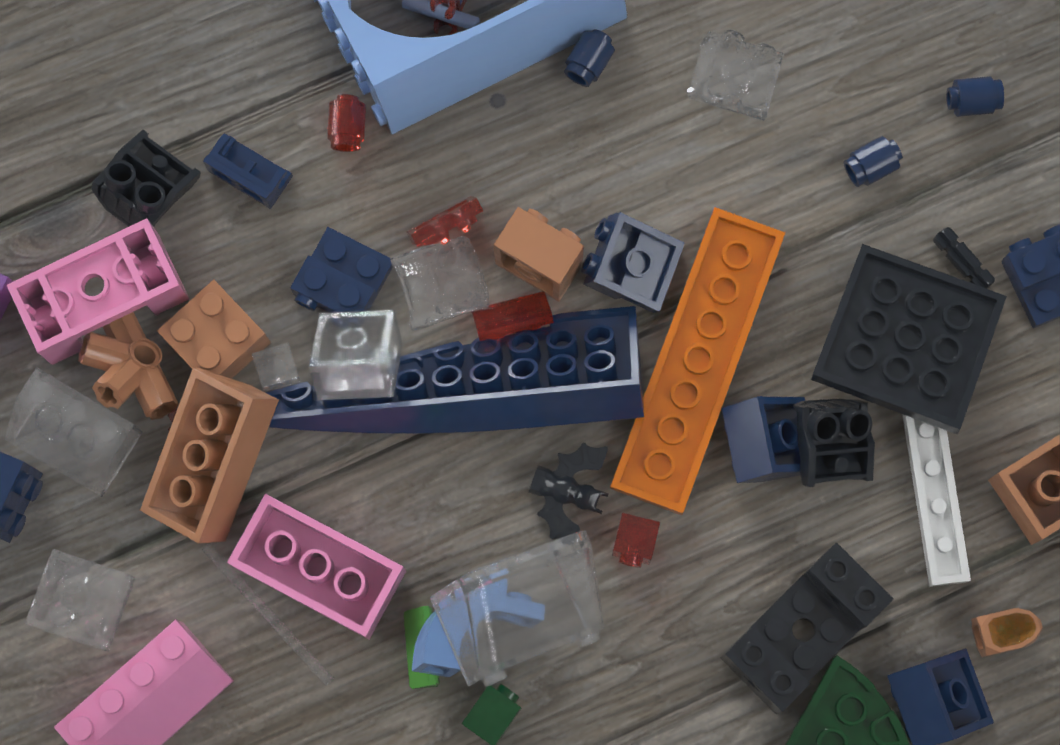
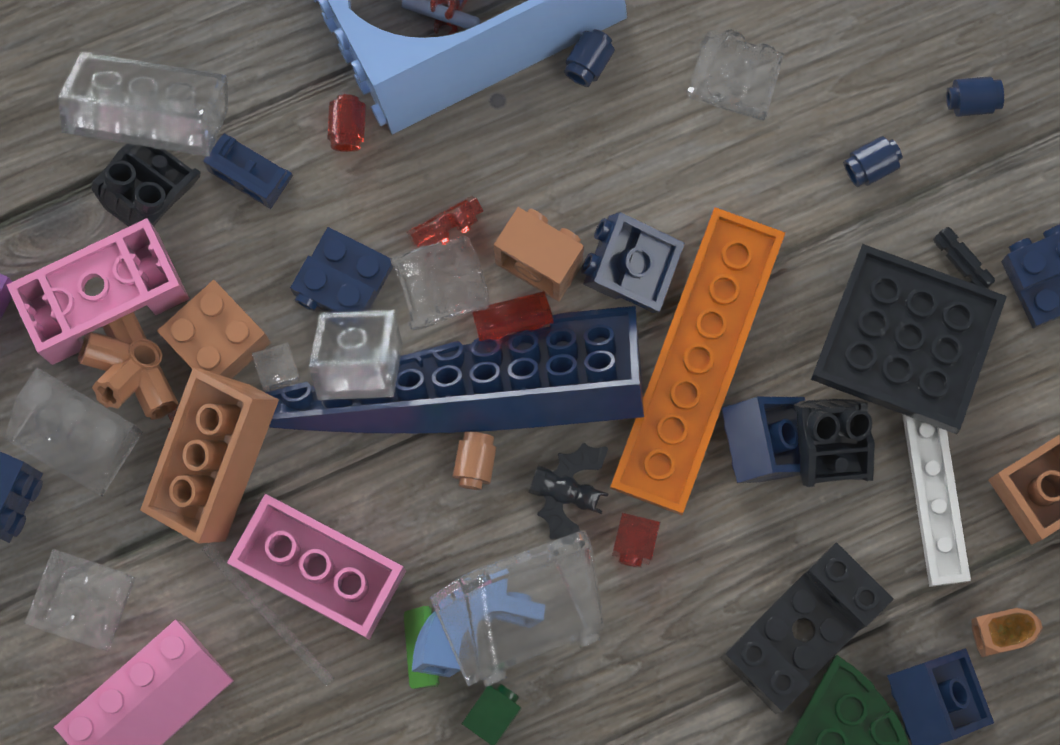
(144, 103): none -> clear brick
(474, 460): none -> nougat brick

